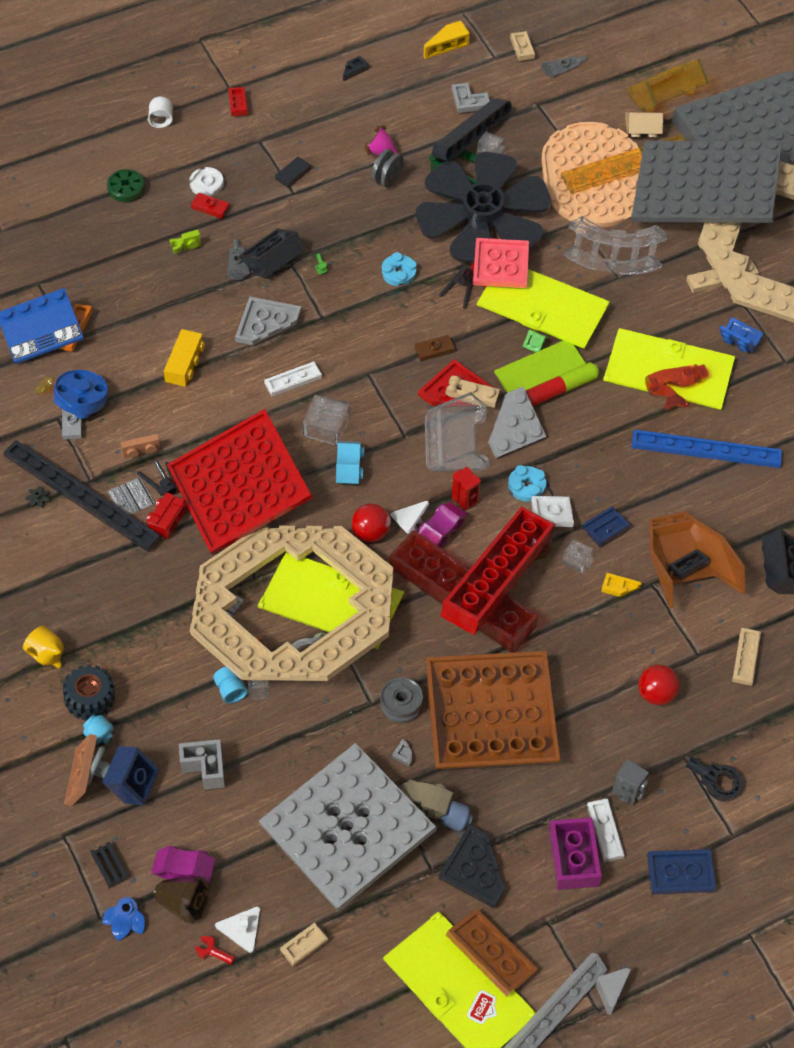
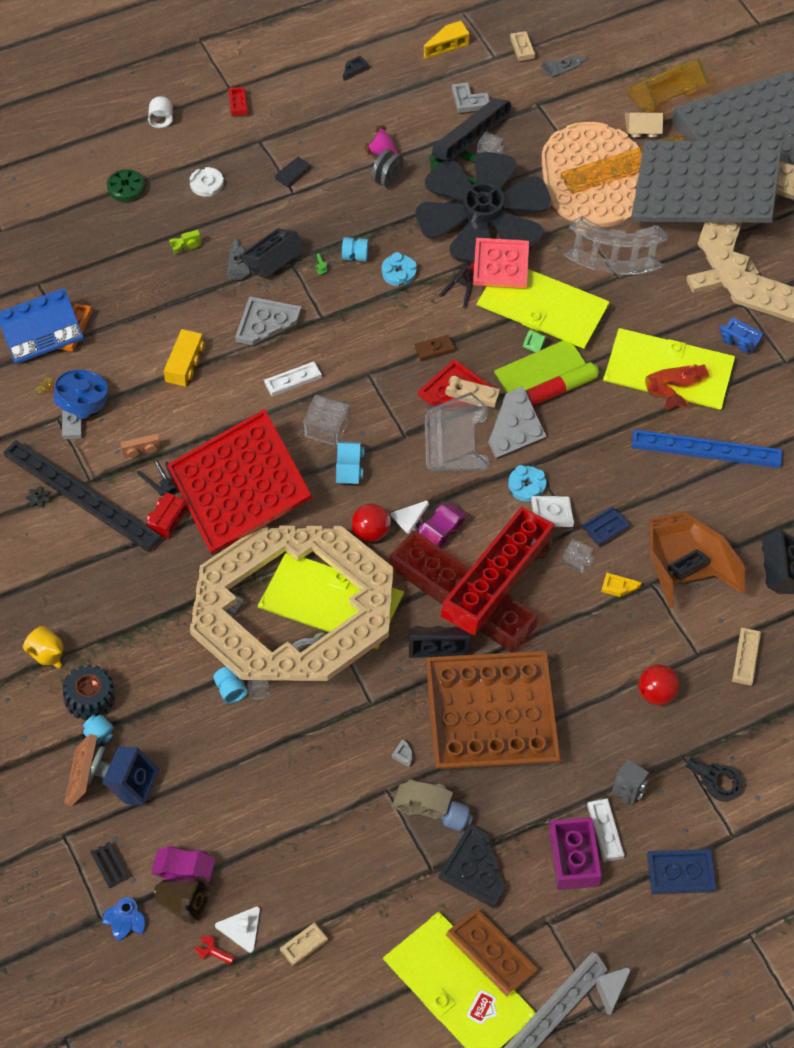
(131, 496): light grey sticker -> none
(203, 757): light grey brick -> none
(210, 205): red plate -> none
(351, 788): light grey plate -> none
(355, 249): none -> medium azure wheel
(401, 689): dark grey wheel -> none
(437, 641): none -> black slope
(465, 488): red brick -> none

